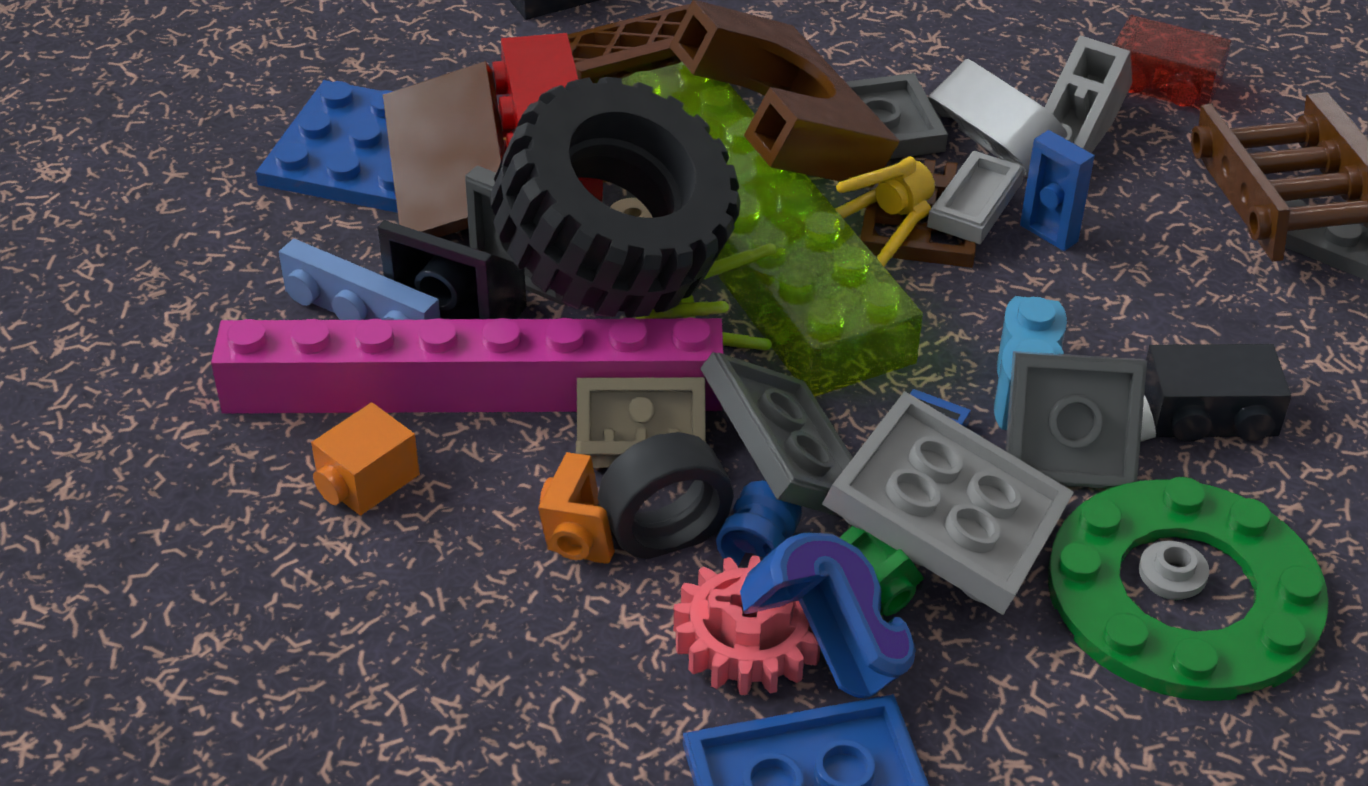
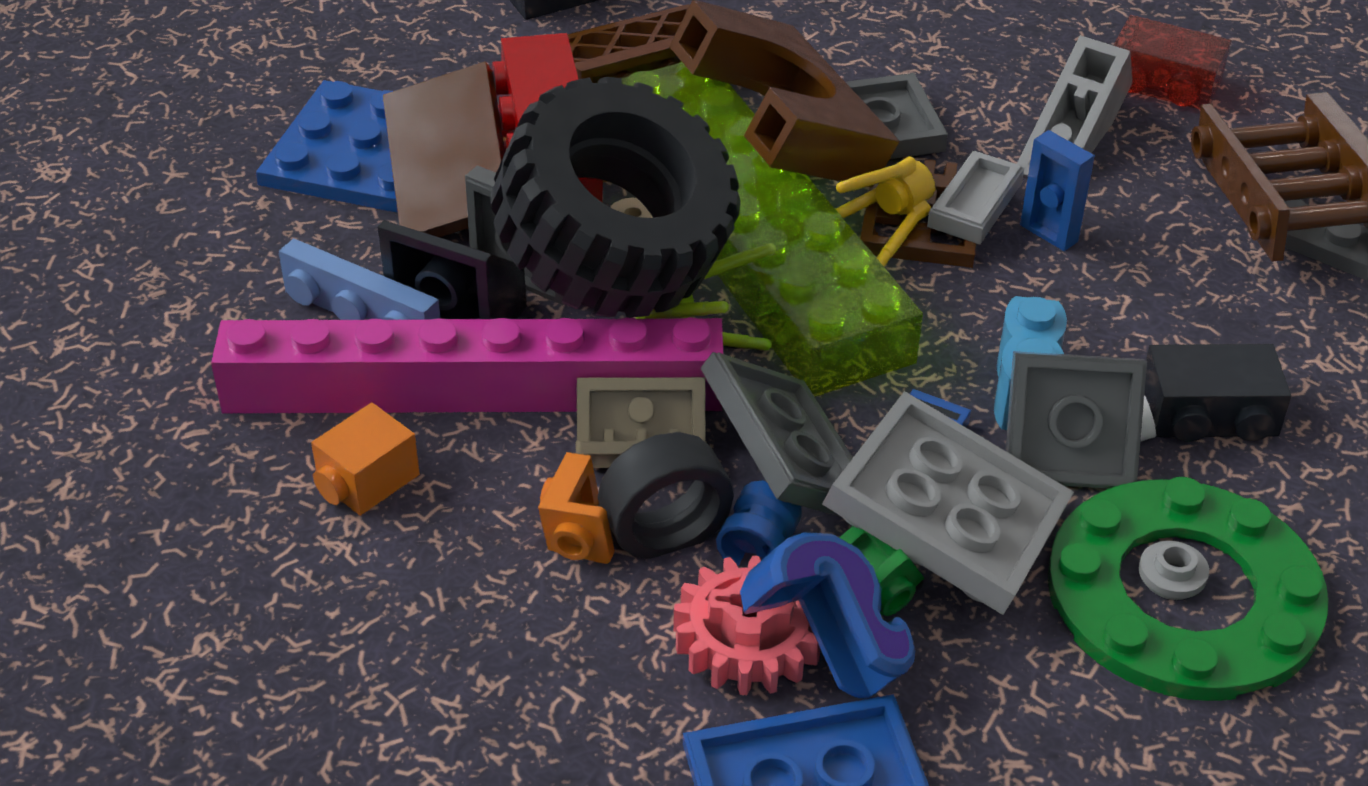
(993, 113): beam -> none

